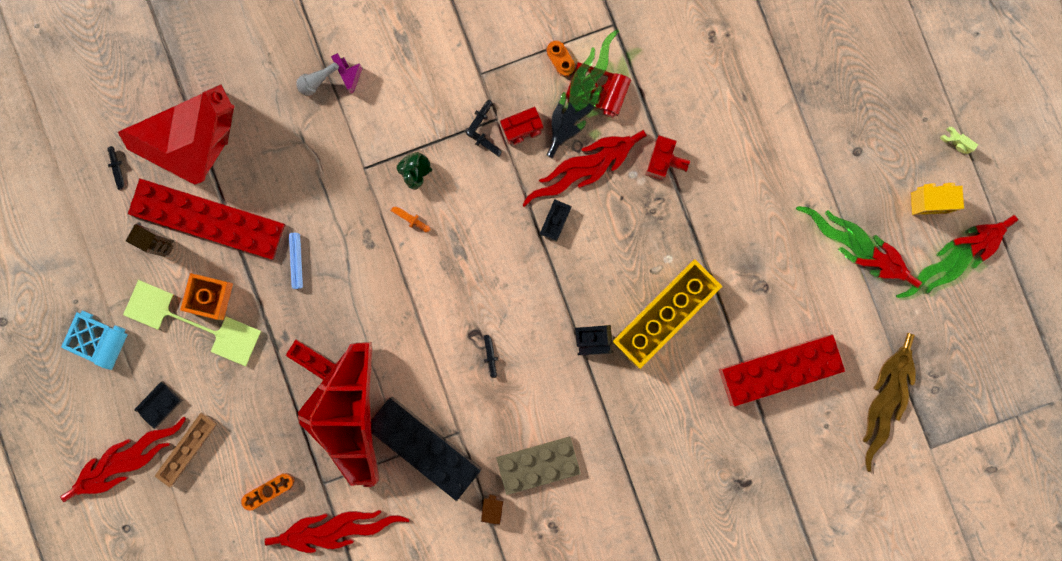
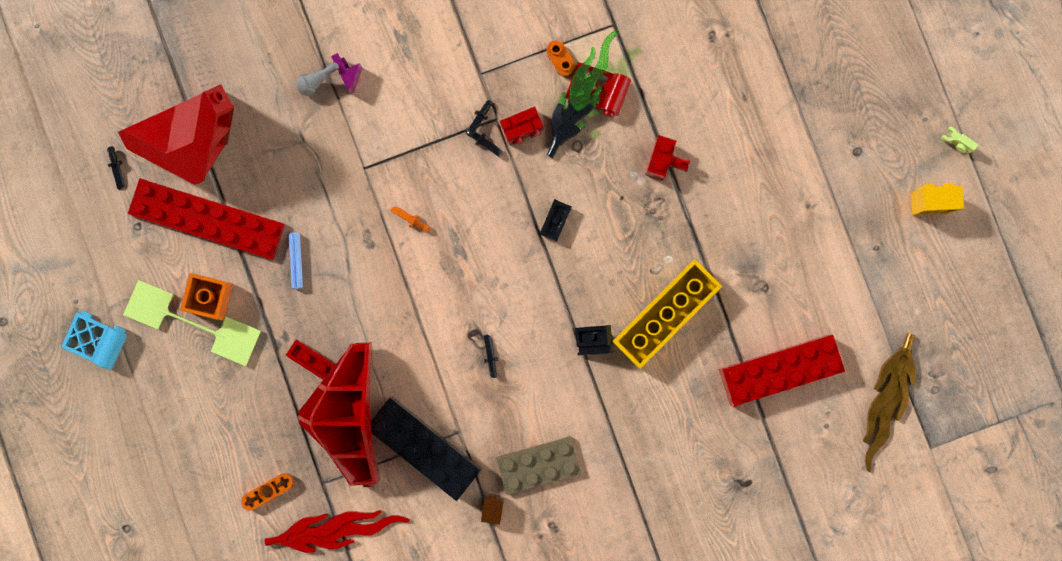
(94, 480): red piece -> none
(150, 241): dark brown brick -> none
(158, 405): black plate -> none
(186, 450): medium nougat plate -> none
(413, 168): dark green hair -> none
(613, 147): red piece -> none
(866, 253): piece -> none
(965, 248): piece -> none

